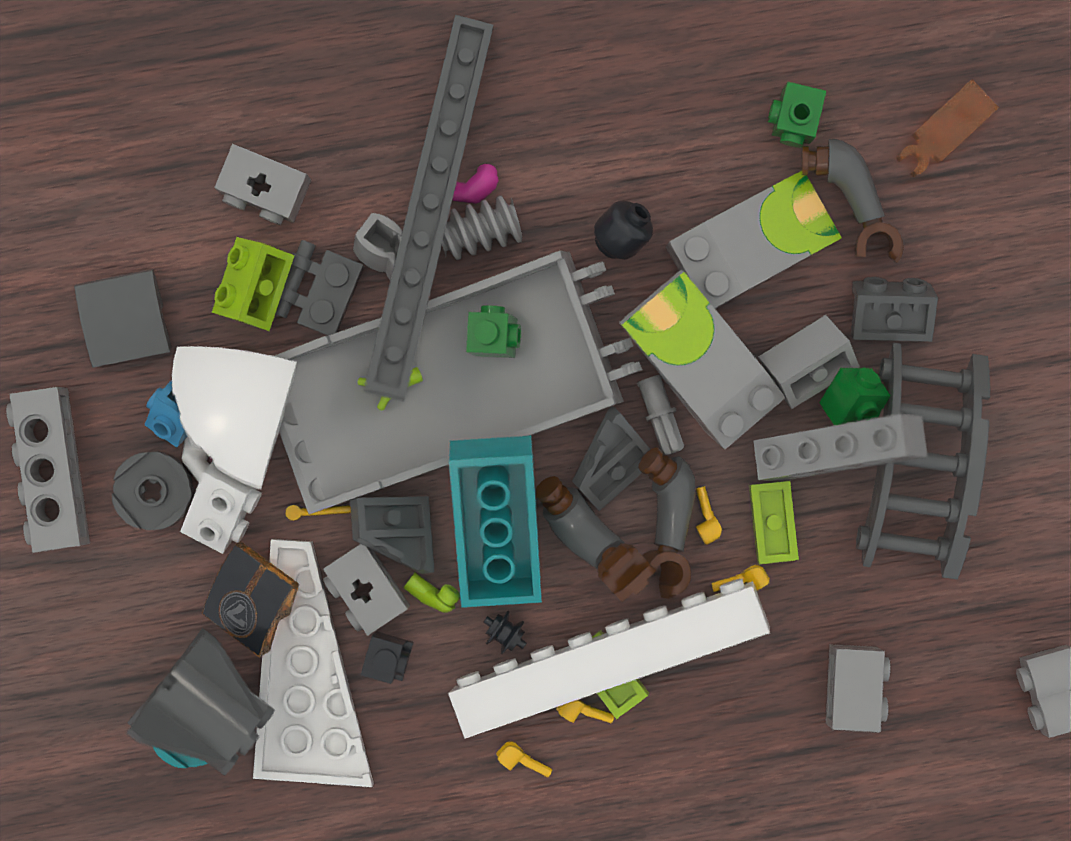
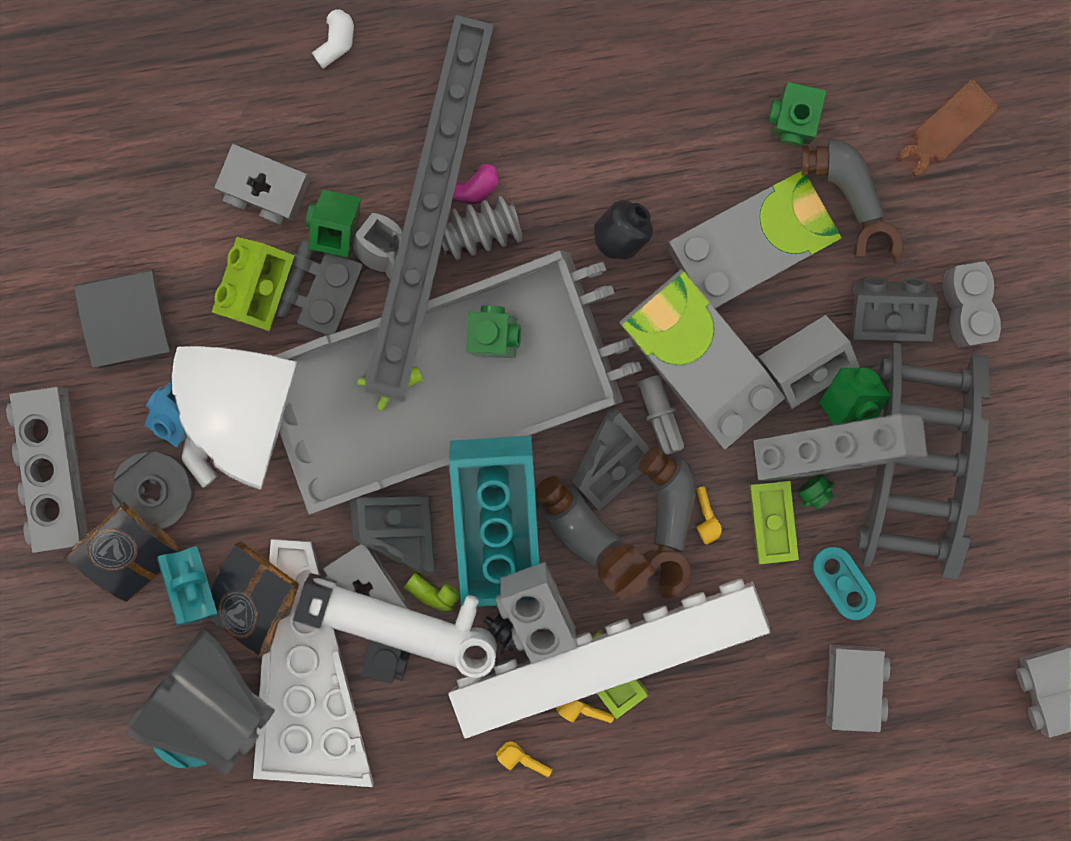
(121, 553): none -> black slope
(187, 586): none -> teal hips
(219, 509): white brick -> none
(294, 512): yellow hinge -> none
(333, 222): none -> green brick
(339, 38): none -> white arm
(396, 626): none -> white piece
(542, 612): none -> light grey brick
(753, 573): yellow hand -> none
(816, 492): none -> green plate
(842, 582): none -> teal plate
(970, 295): none -> light grey brick

